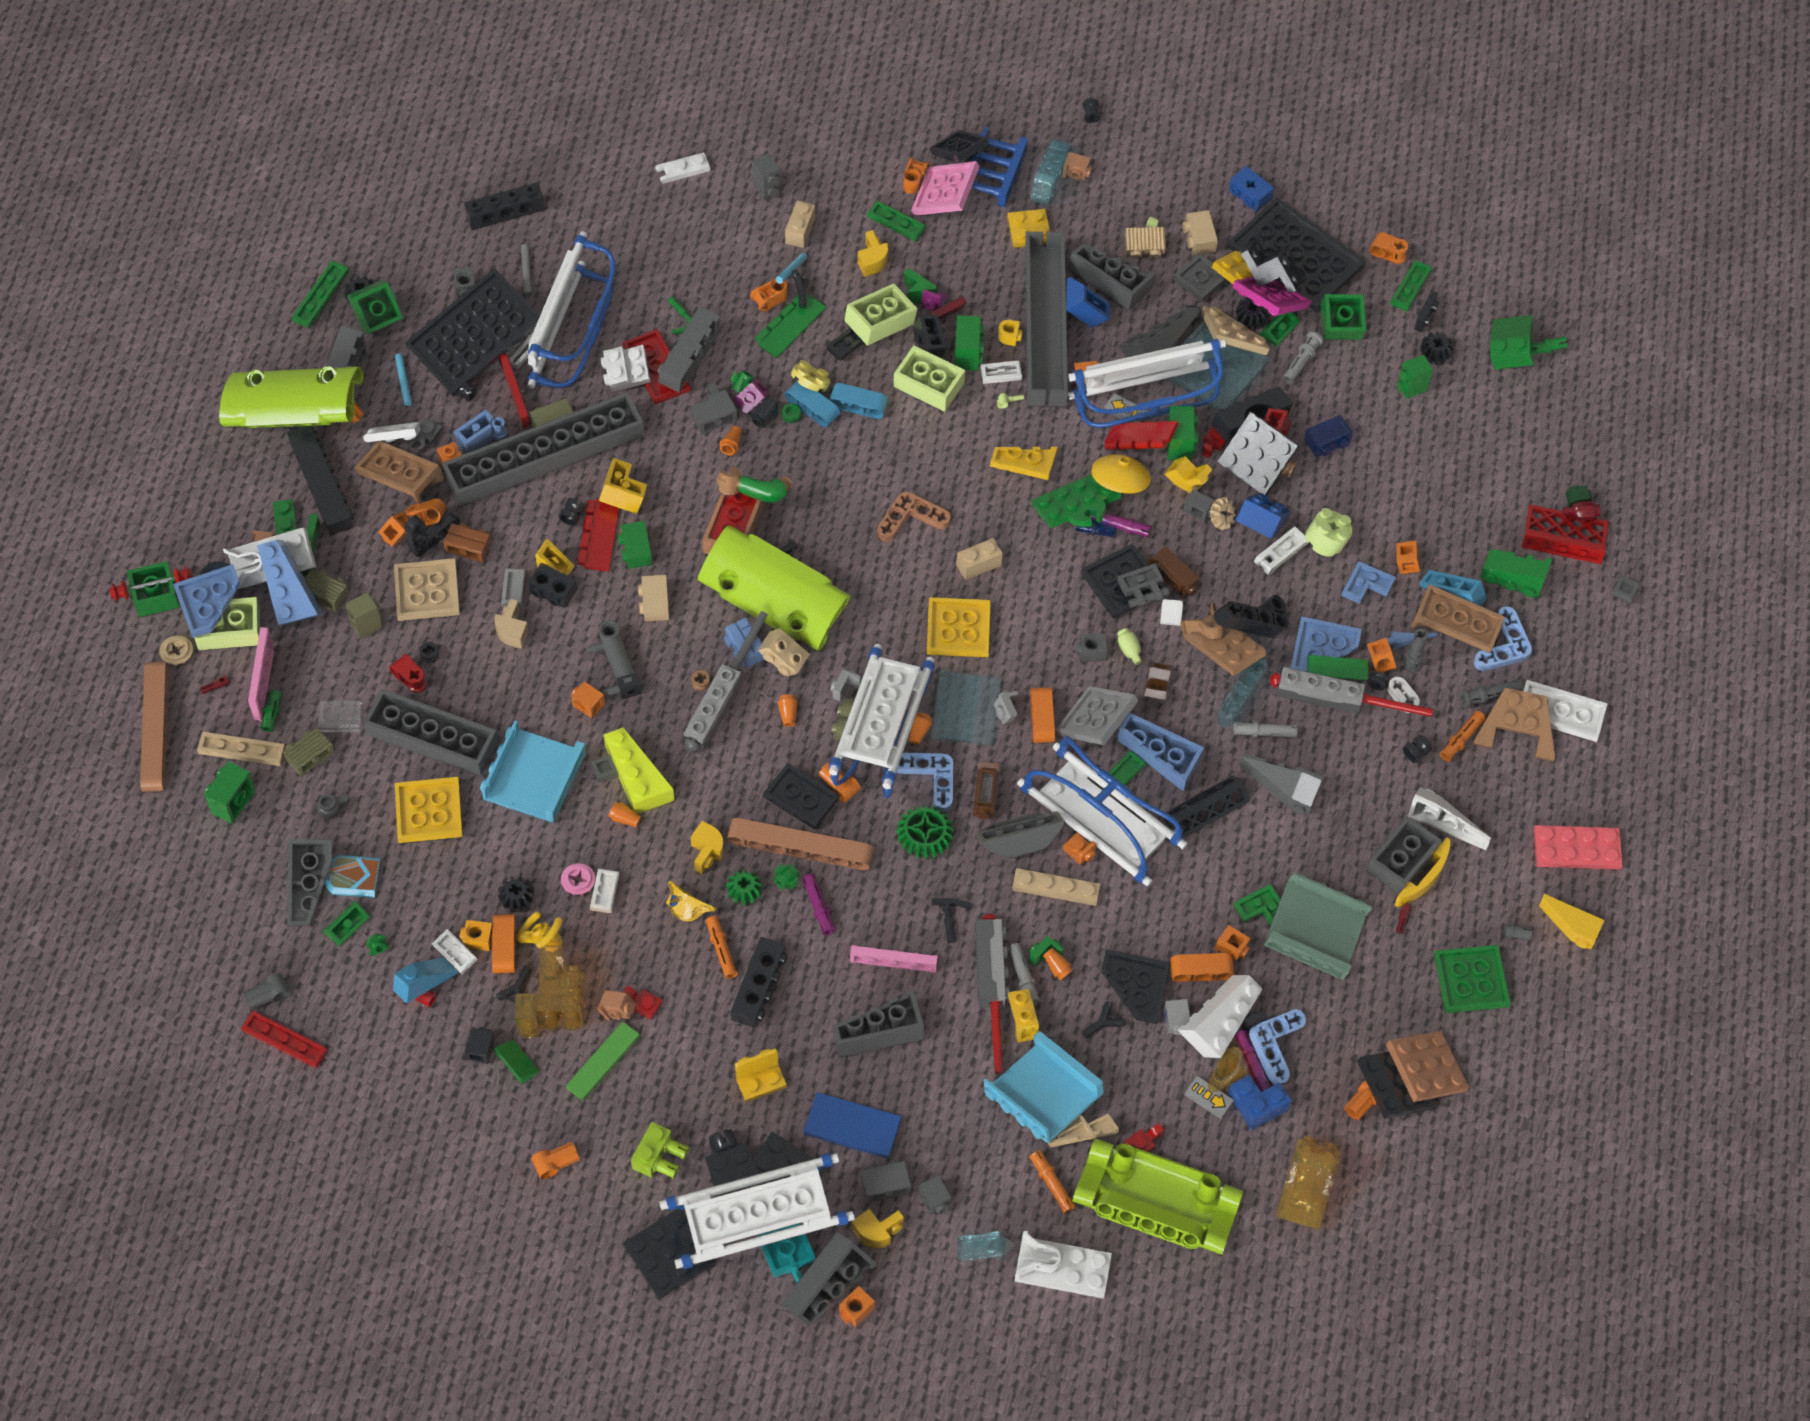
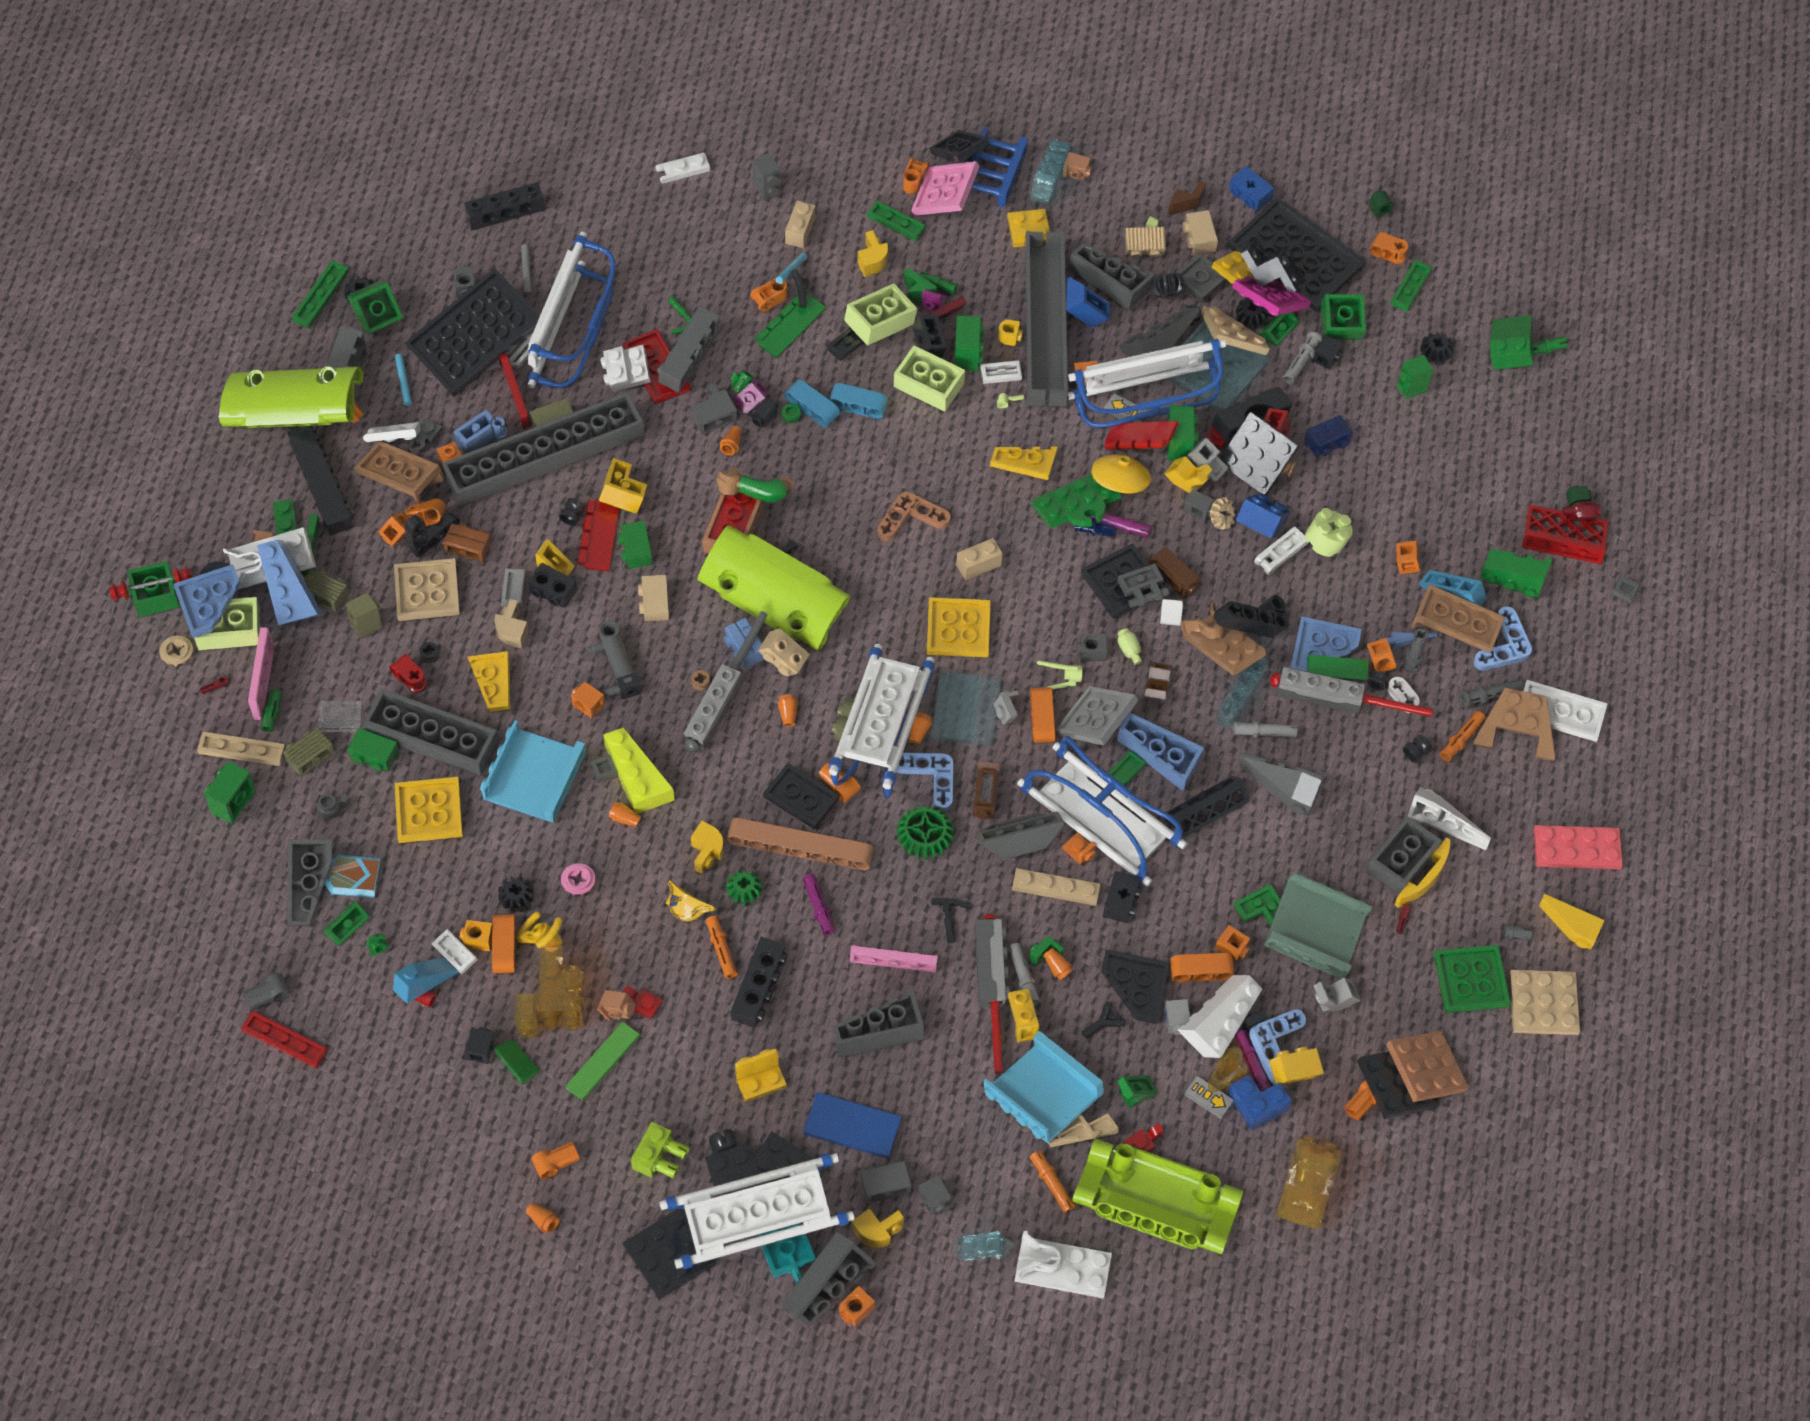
(154, 726): nougat beam -> none
(373, 750): none -> green brick
(468, 391): black bush -> none
(493, 679): none -> yellow wing
(515, 988): black piece -> none
(543, 1218): none -> orange cone
(604, 891): white plate -> none
(786, 876): green gear -> none
(811, 377): light yellow plate -> none
(840, 685): light grey bracket -> none
(942, 284): none -> green pin
(1072, 673): none -> yellowish green plant
(1089, 111): black bush -> none
(1118, 908): none -> black brick
(1136, 1089): none -> green slope
(1169, 285): none -> black gear
(1185, 201): none -> reddish brown slope
(1207, 453): none -> light grey brick
(1296, 1066): none -> yellow brick
(1328, 352): none -> black brick
(1337, 995): none -> light grey brick
(1365, 578): medium blue plate -> none
(1380, 203): none -> dark green plate
(1424, 316): black plate -> none
(1544, 1002): none -> tan plate

